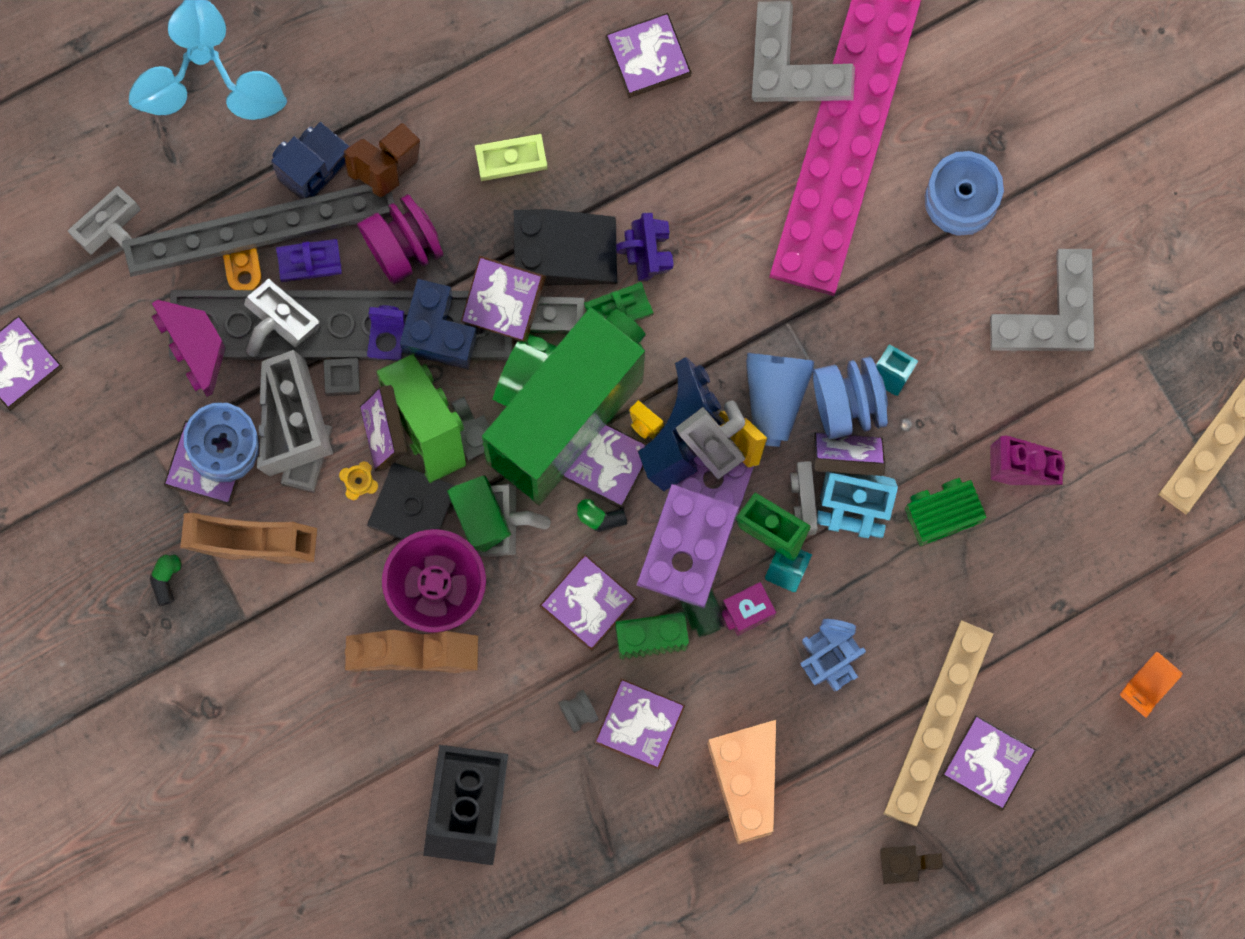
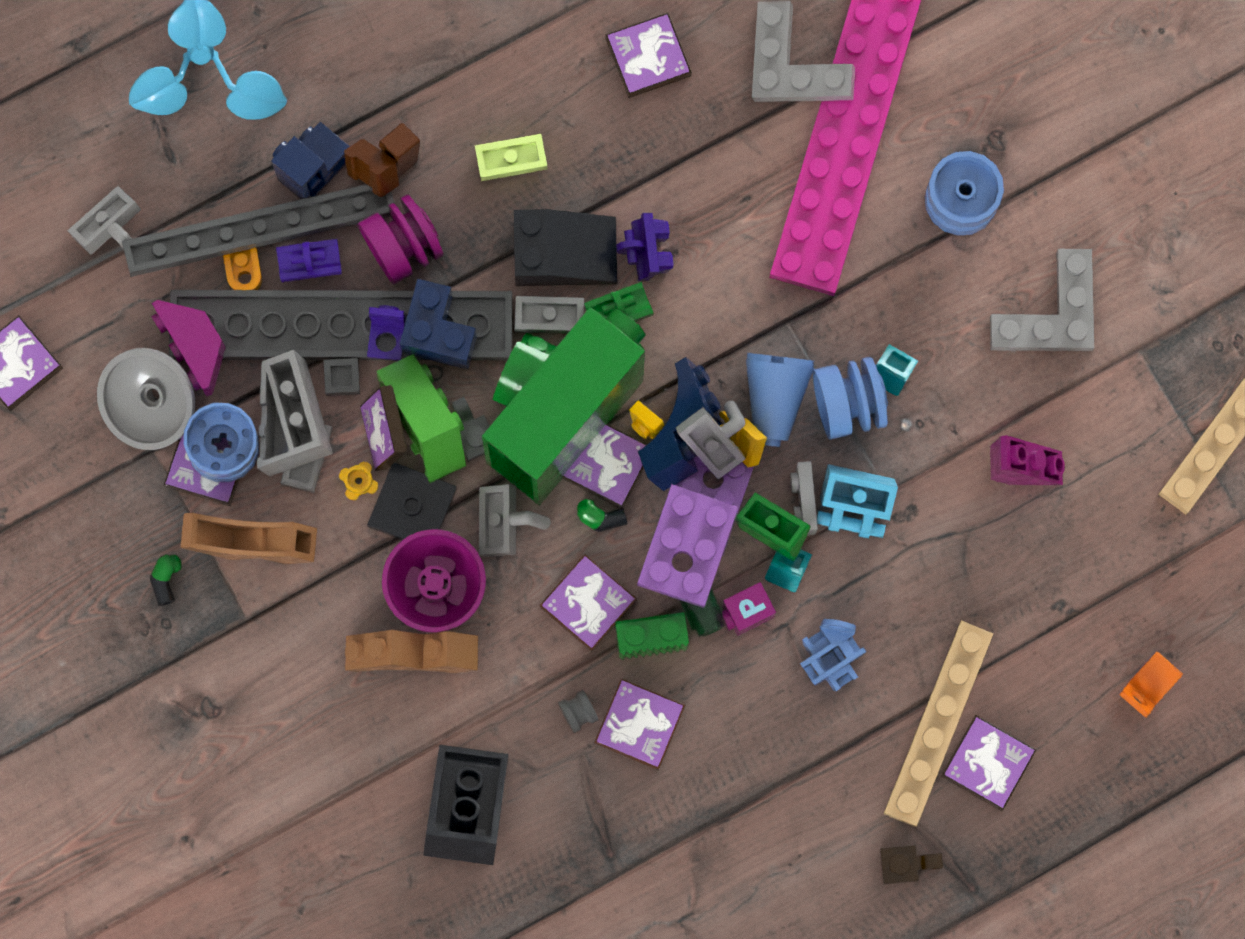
(129, 404): none -> light grey dish
(278, 314): light grey plate -> none
(479, 513): green slope -> none
(503, 298): tile -> none
(747, 778): light nougat wedge -> none
(849, 455): tile -> none
(944, 512): green brick -> none

